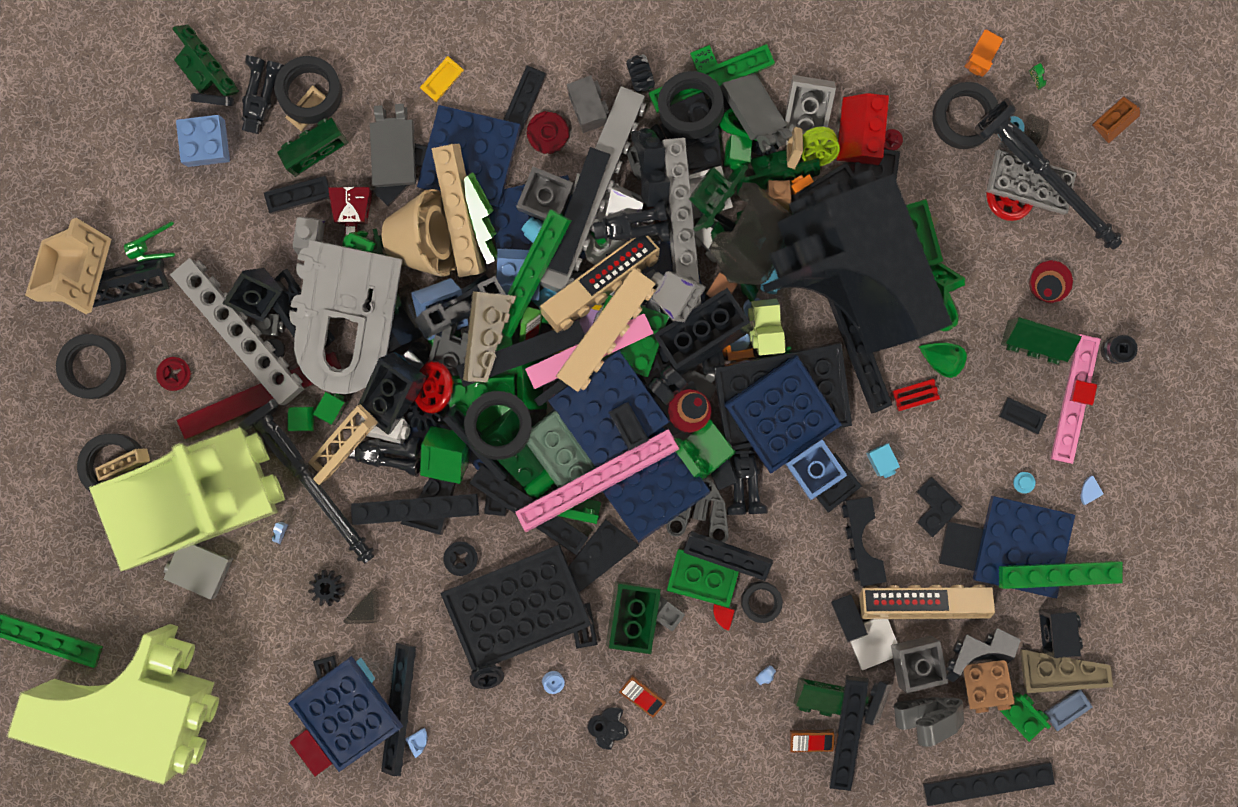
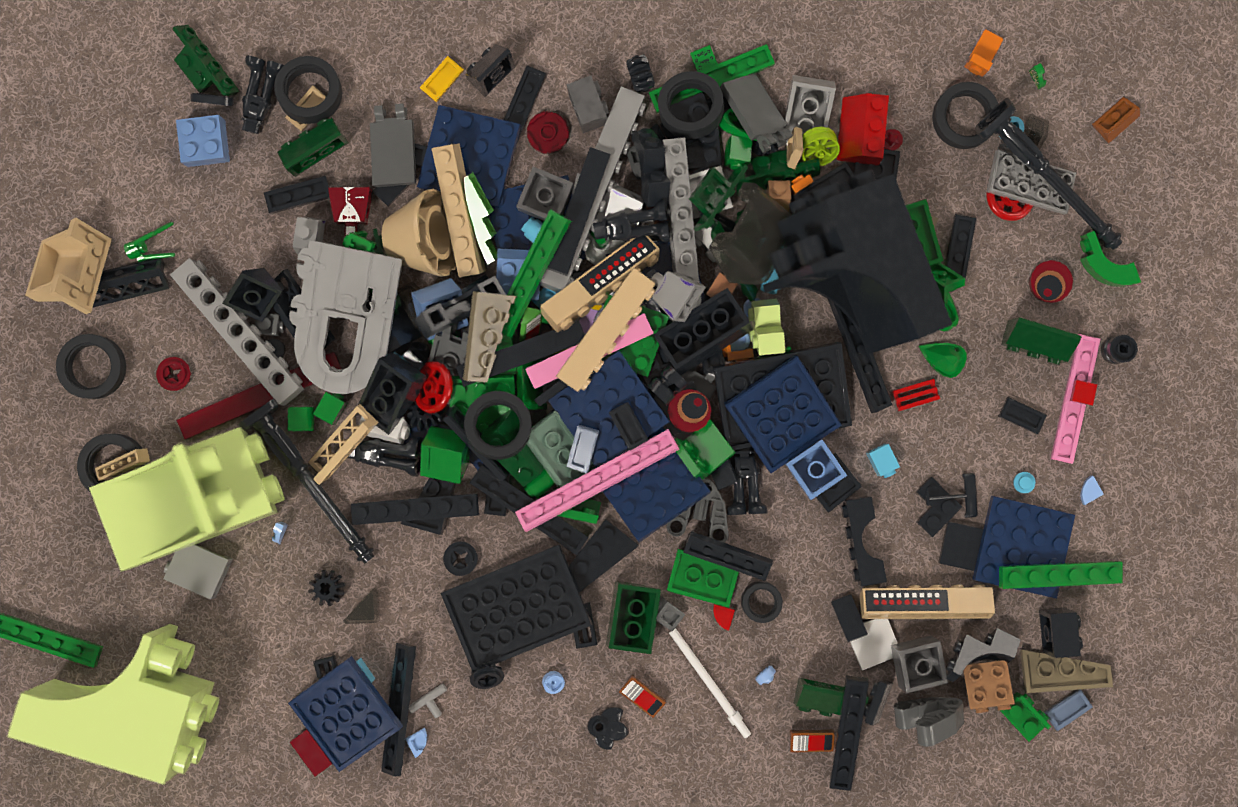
(428, 700): none -> light grey piece
(490, 69): none -> black slope
(582, 448): none -> tile
(734, 716): none -> white bar
(960, 244): none -> black tile
(970, 495): none -> black piece
(988, 783): black plate -> none
(1104, 270): none -> green arch

